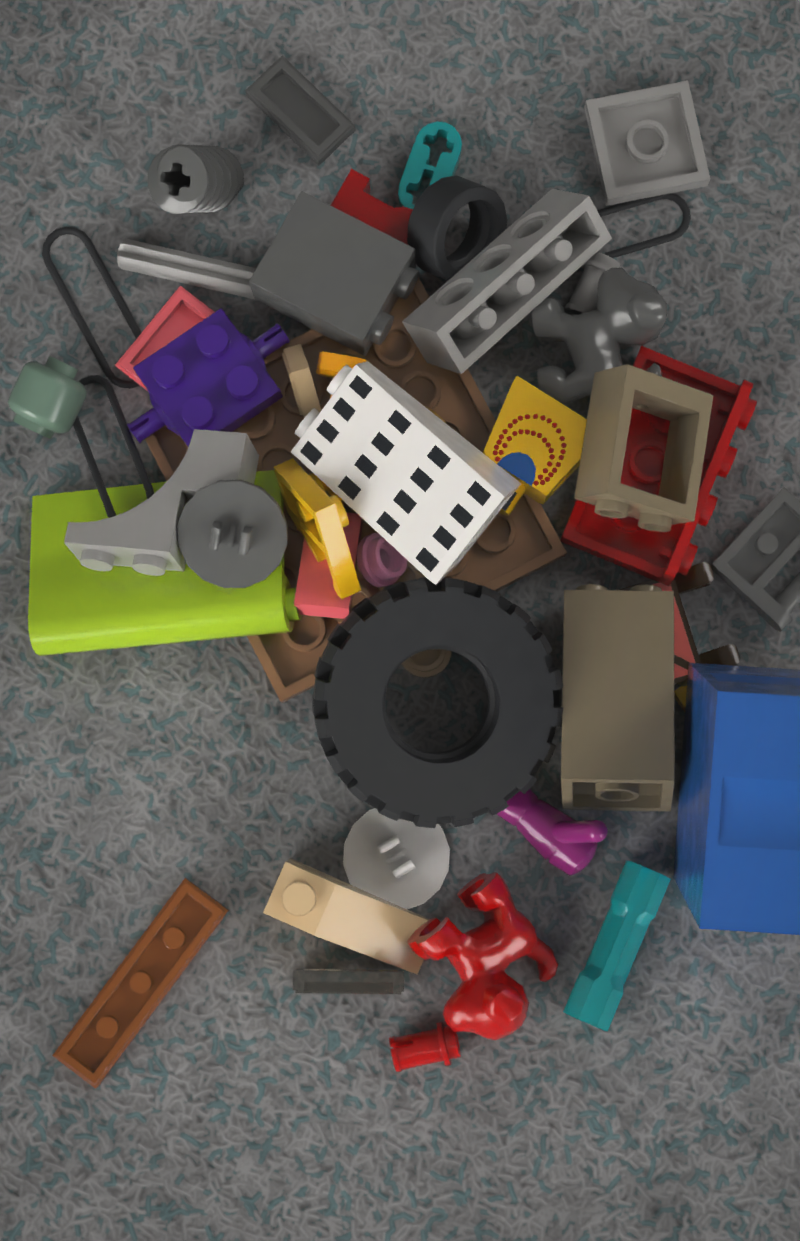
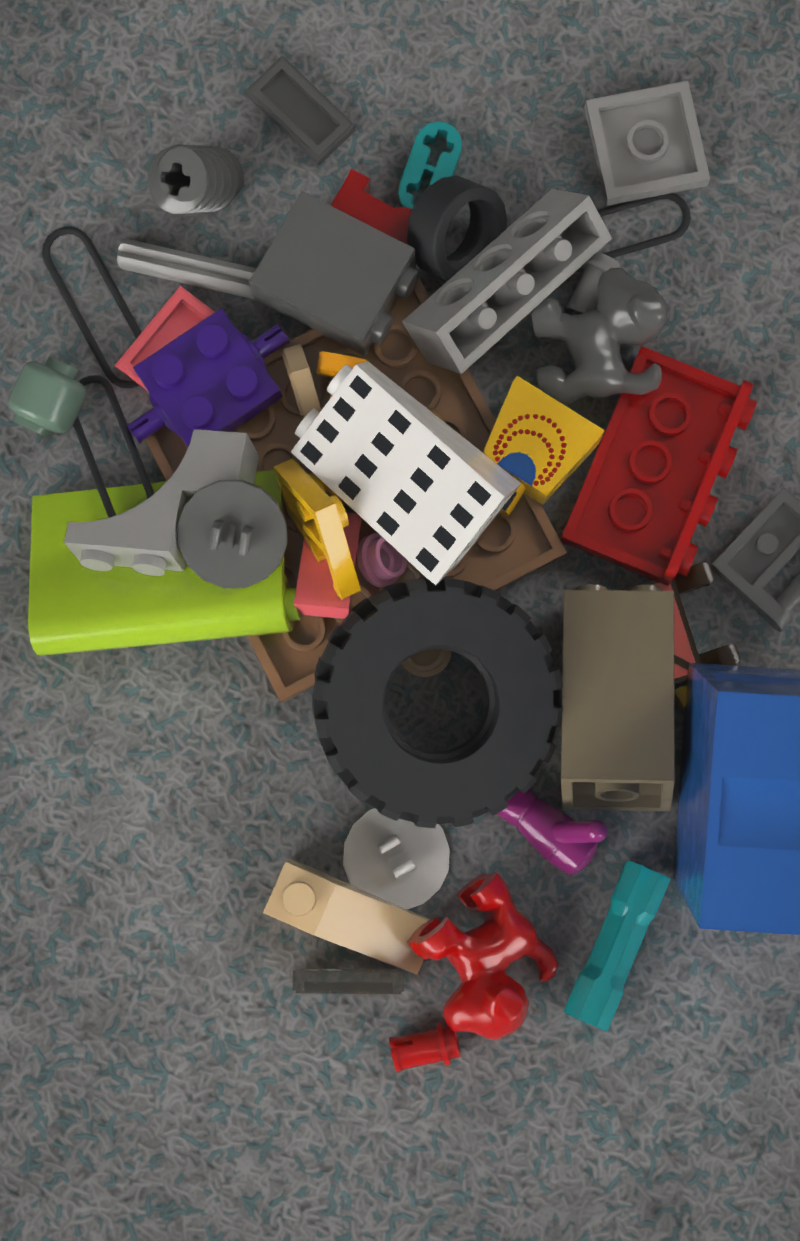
(140, 983): dark orange tile -> none
(605, 441): dark tan window -> none

